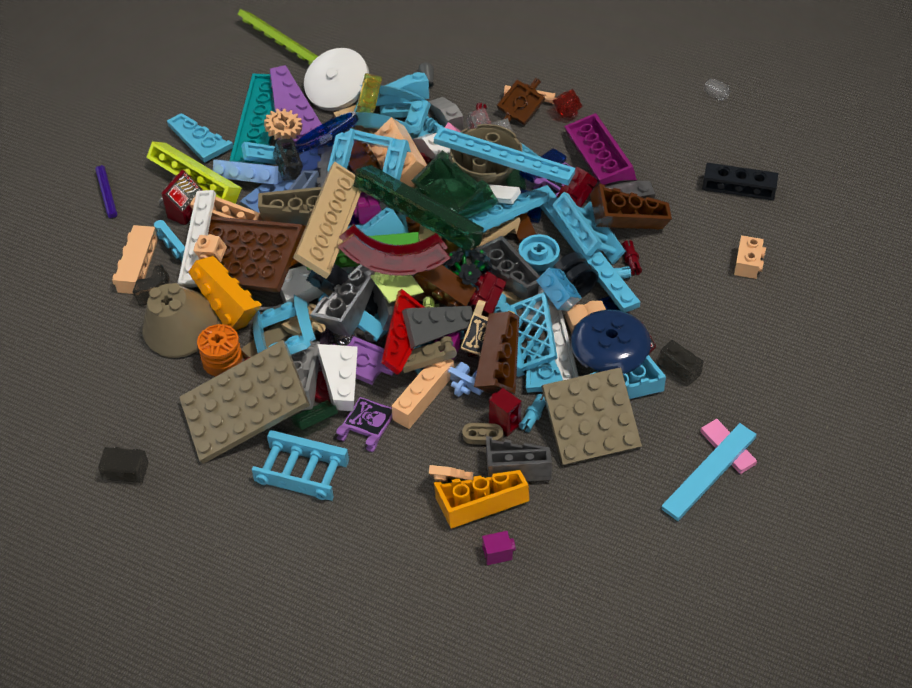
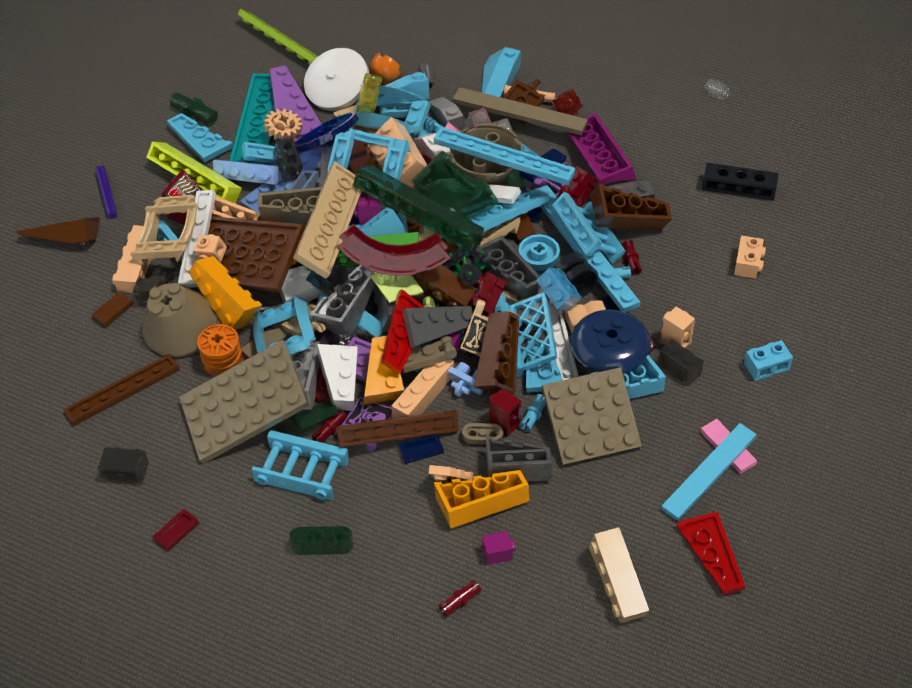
(74, 231): none -> reddish brown wedge
(112, 309): none -> reddish brown tile
(121, 390): none -> reddish brown tile
(148, 246): none -> tan wedge
(175, 530): none -> dark red tile
(193, 108): none -> clear green piece
(329, 426): none -> dark red pin
(330, 535): none -> clear green beam
(380, 382): none -> light orange wedge
(385, 68): none -> orange cylinder
(397, 428): none -> reddish brown tile
(421, 448): none -> clear blue tile
(459, 598): none -> dark red pin
(500, 71): none -> medium azure wedge
(520, 111): none -> dark tan tile
(618, 575): none -> tan wedge
(678, 327): none -> light nougat brick
(711, 546): none -> red wing
(768, 360): none -> medium azure brick

